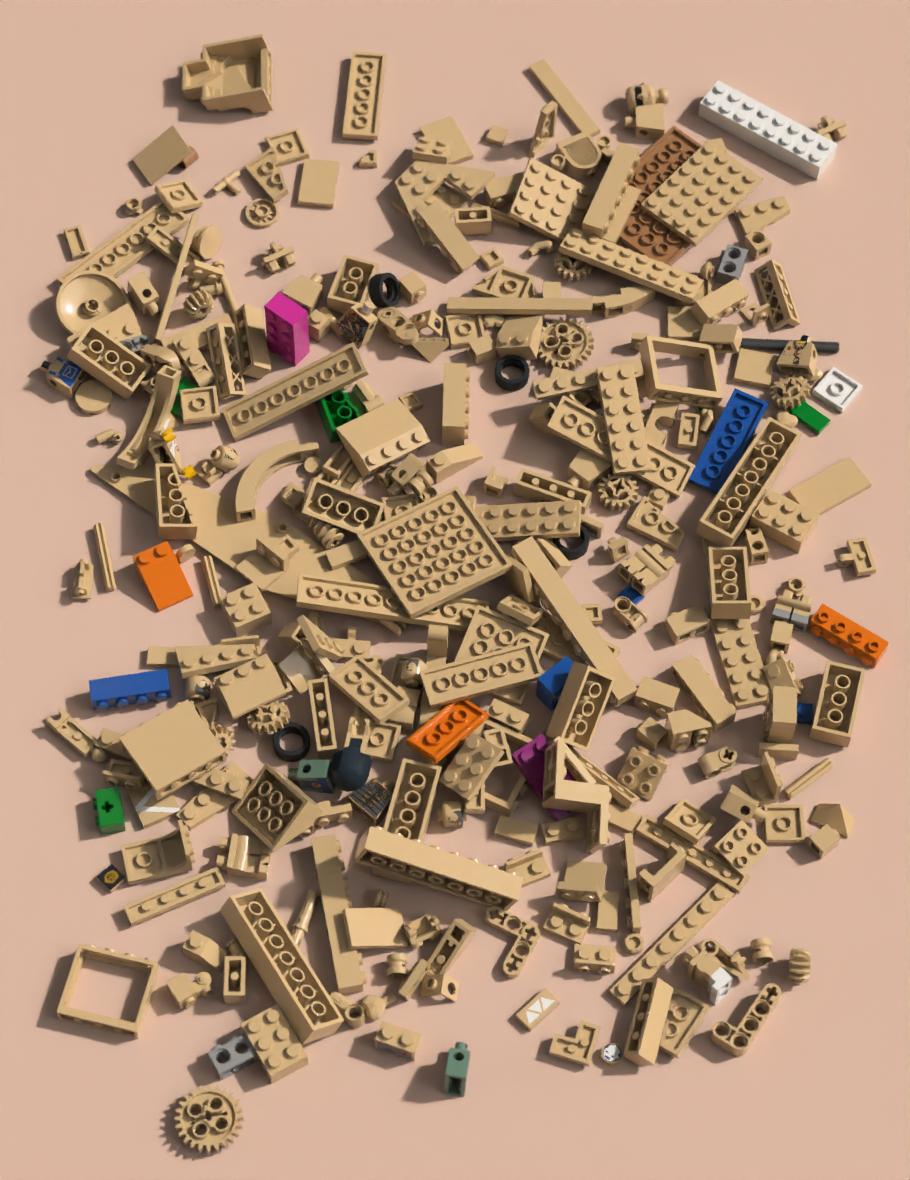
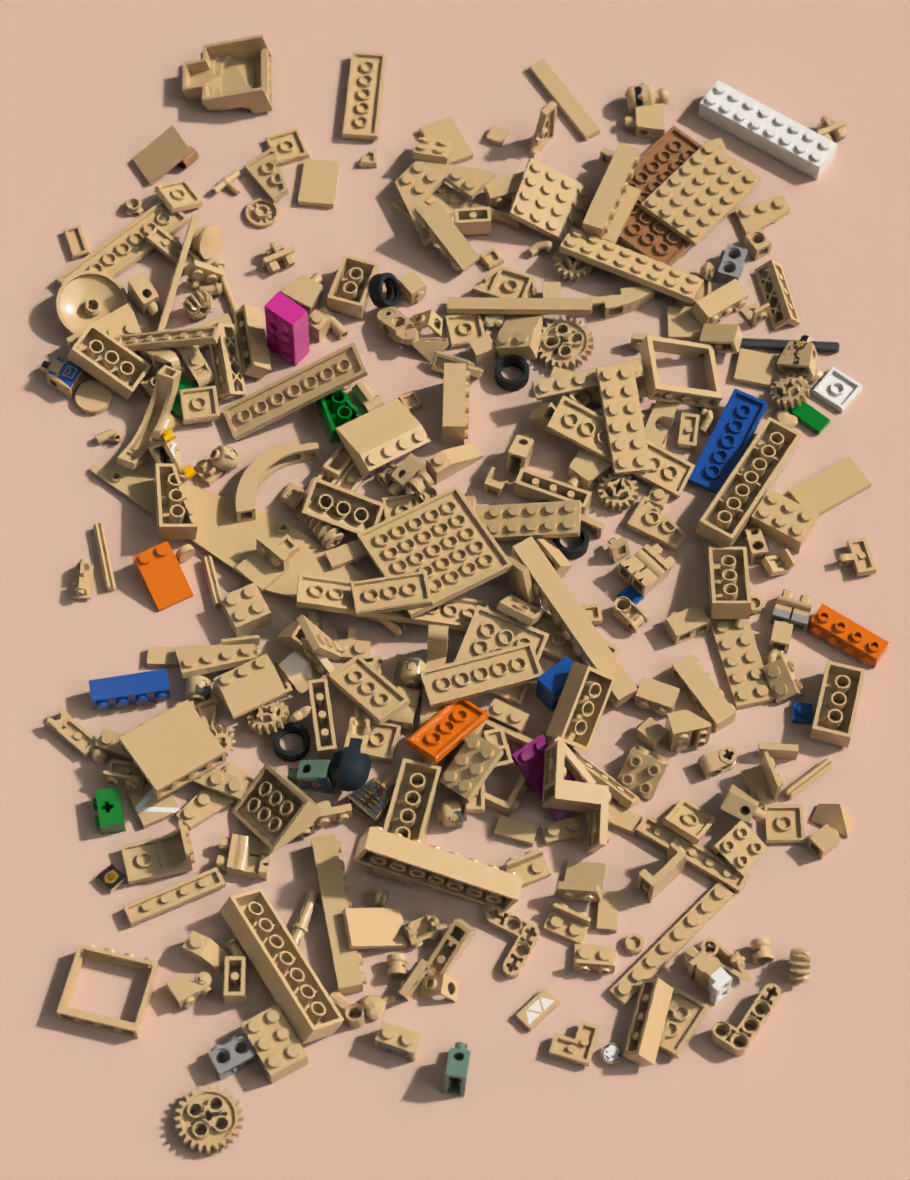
(171, 338): none -> tan tile
(300, 714): none -> tan rock
(313, 466): tan tile -> none
(358, 323): torso -> none
(391, 593): none -> tan tile
(441, 358): none -> tan hinge
(522, 448): none -> tan torso
(580, 155): tan piece -> none
(630, 883): tan plate -> none
(778, 564): none -> tan bracket
(780, 715): tan brick -> none
(799, 583): tan plate -> none

